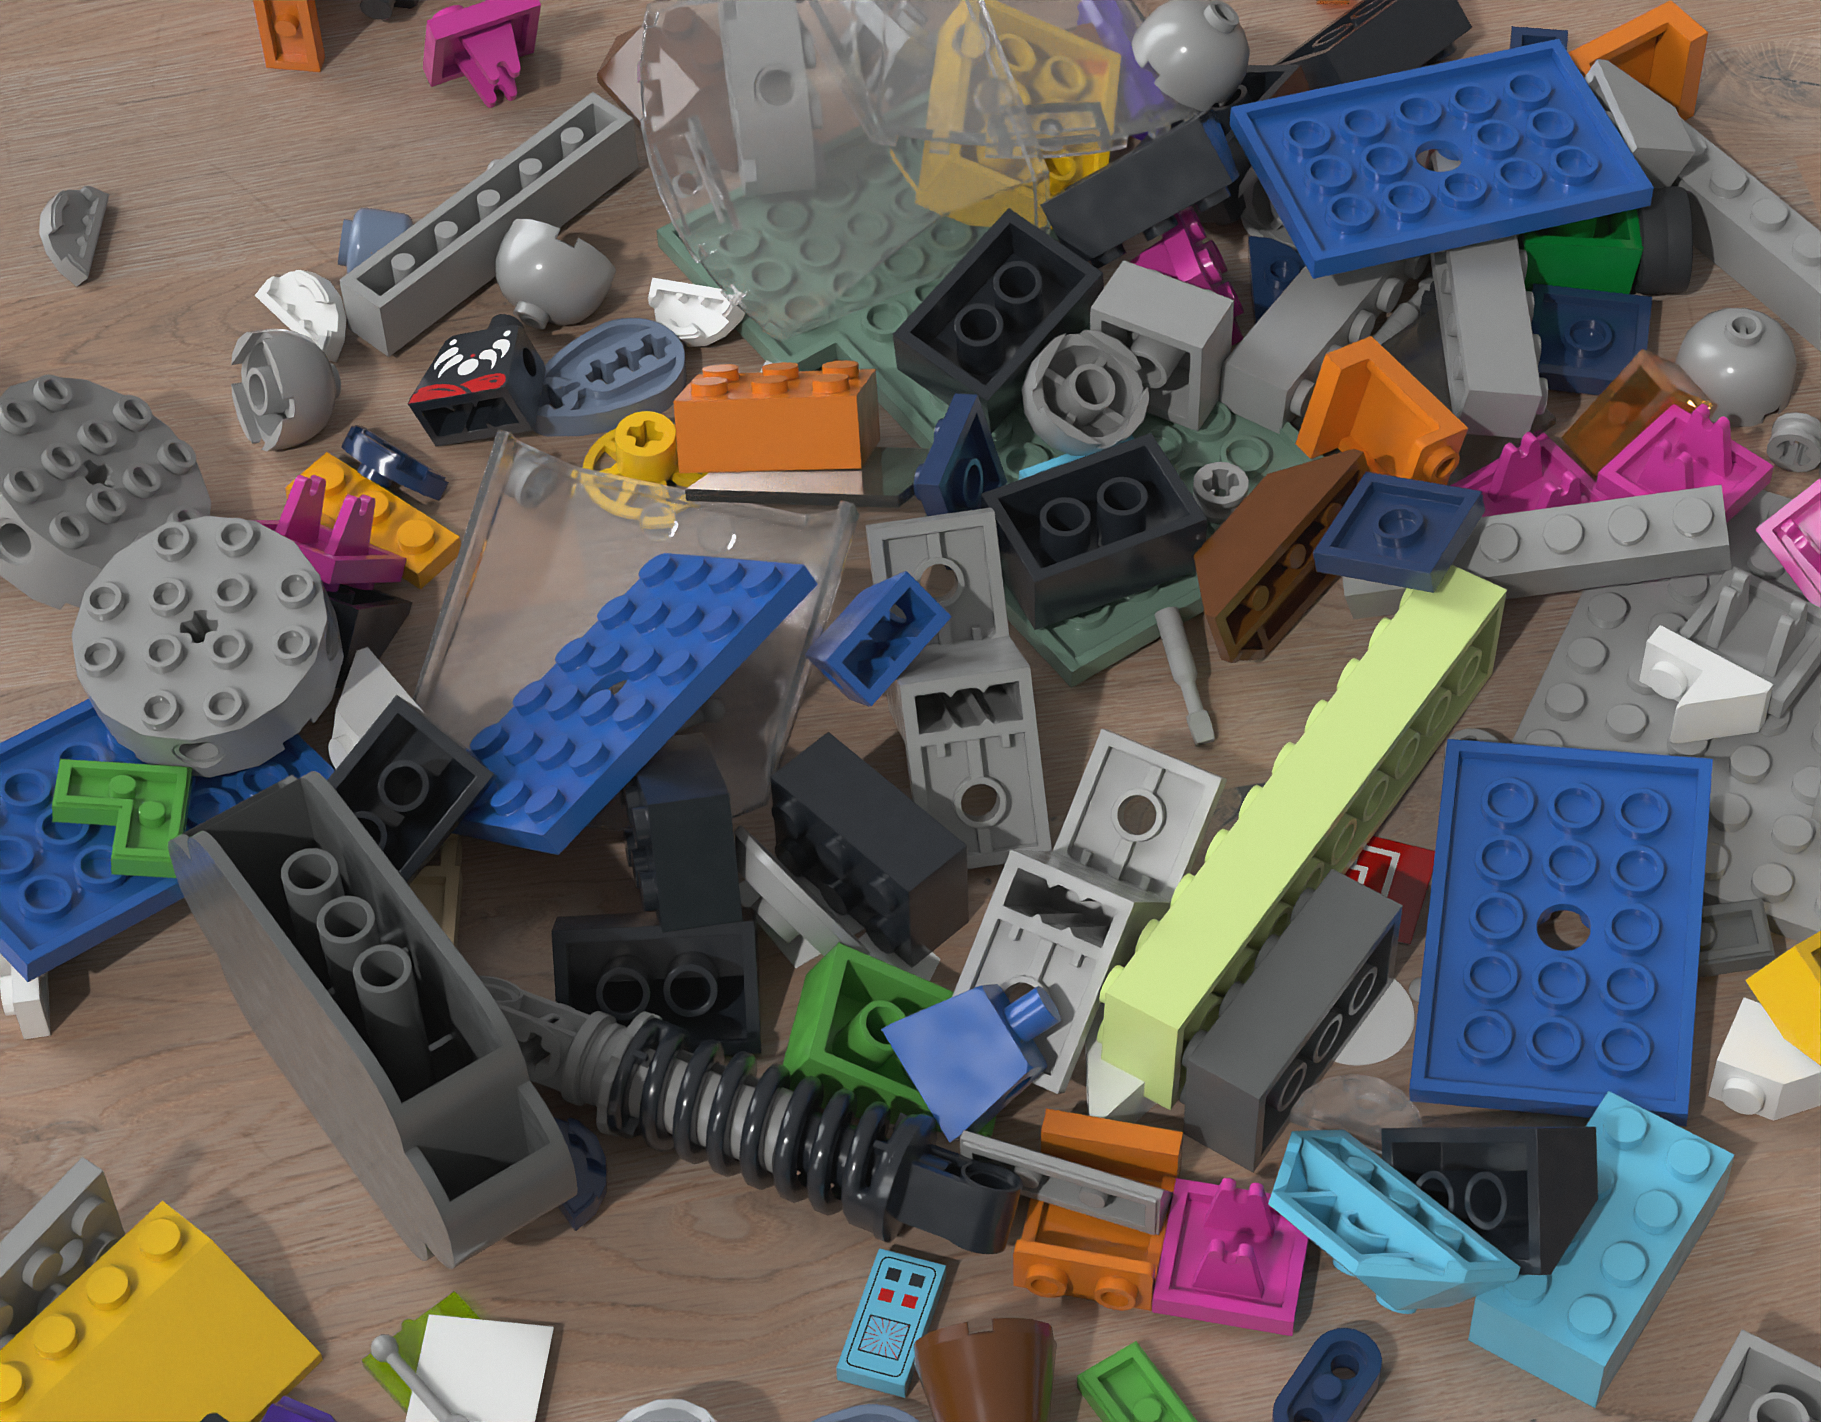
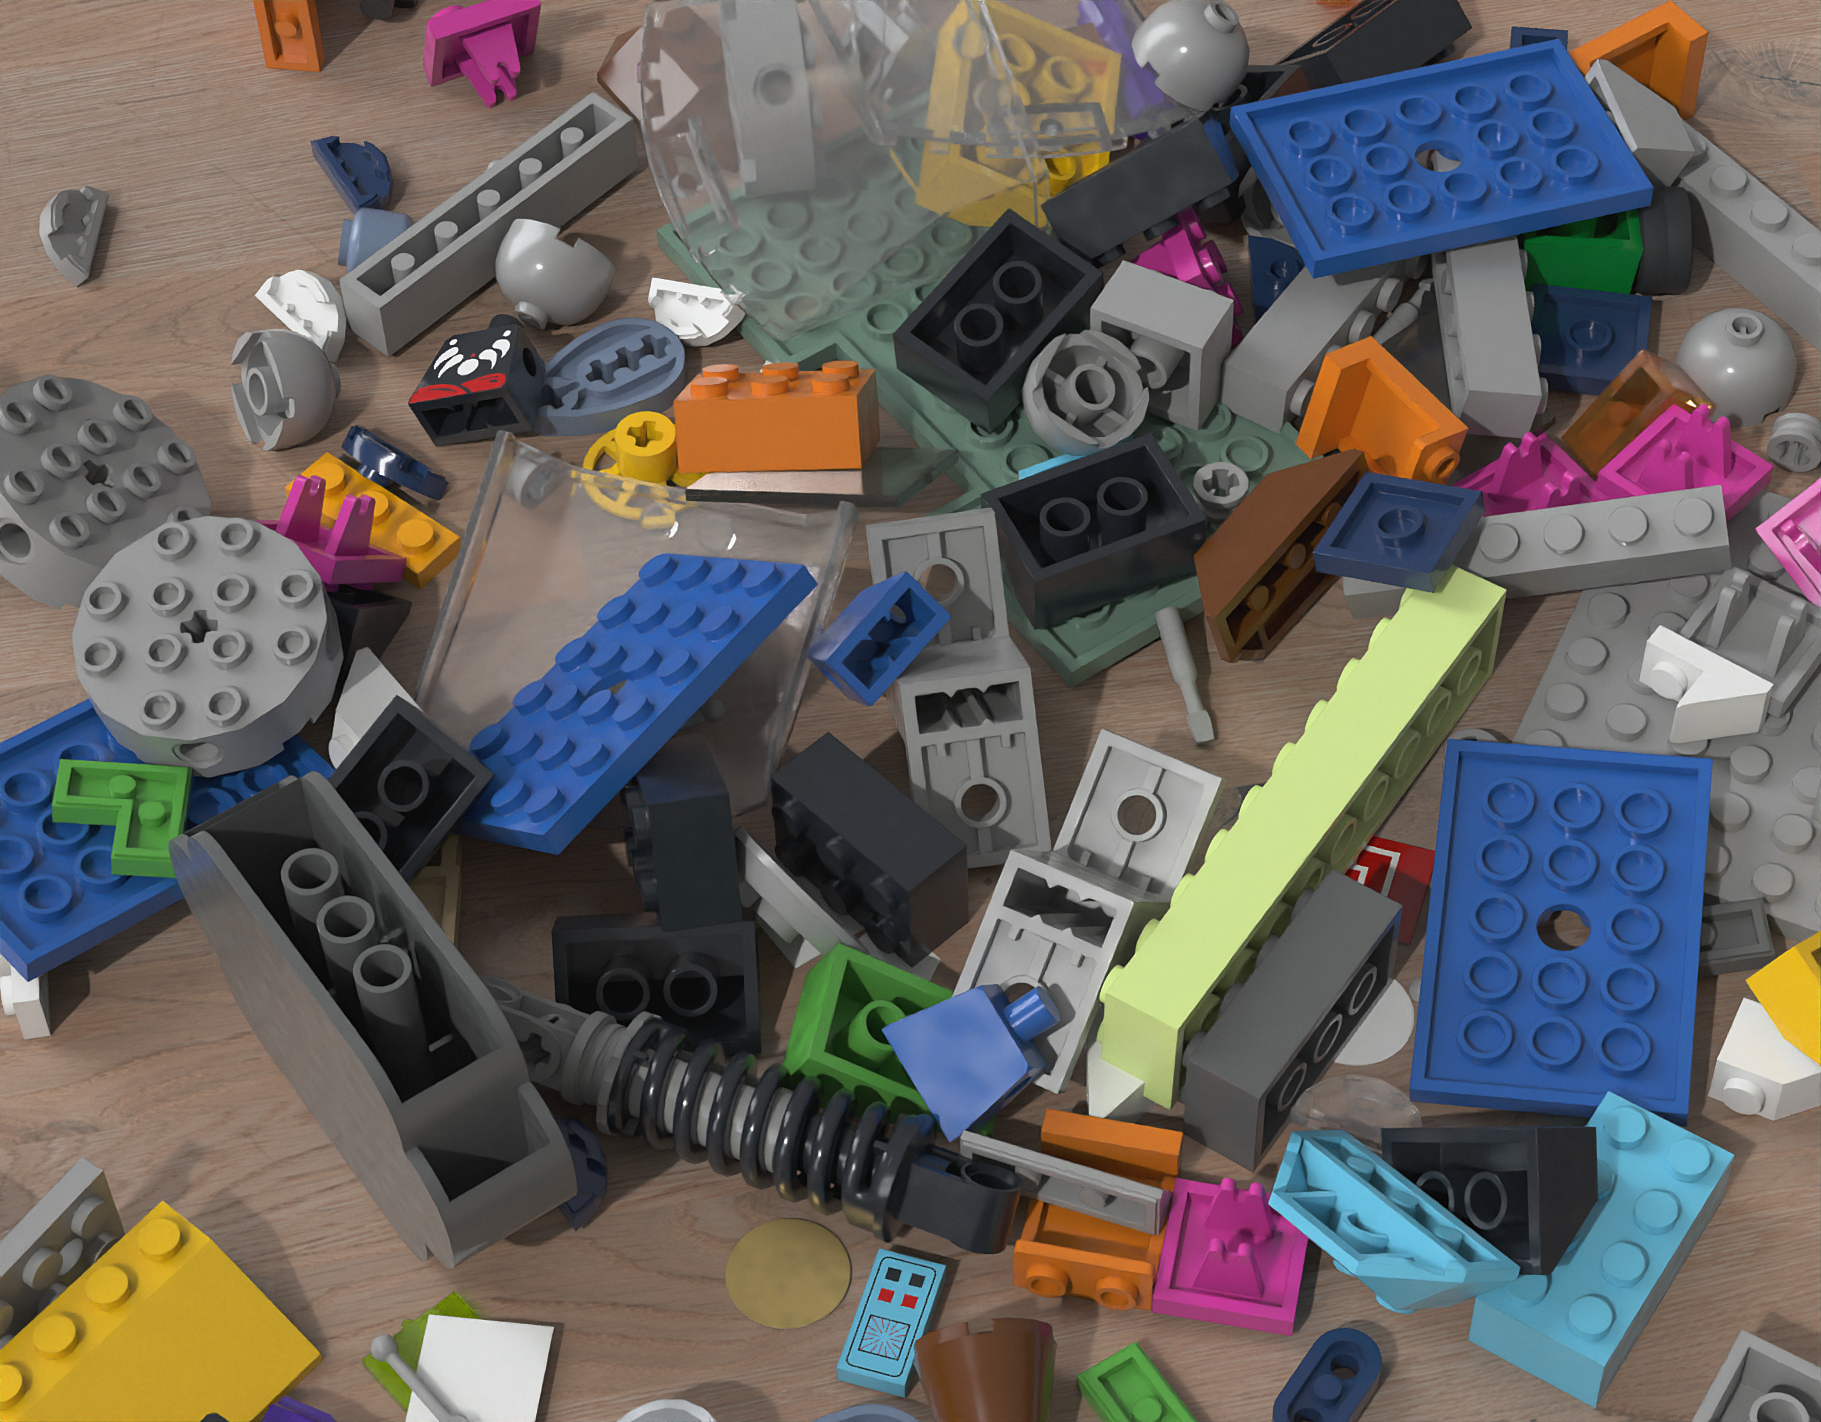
(356, 172): none -> dark blue plate
(787, 1273): none -> pearl gold sticker
(960, 461): dark blue plate -> none

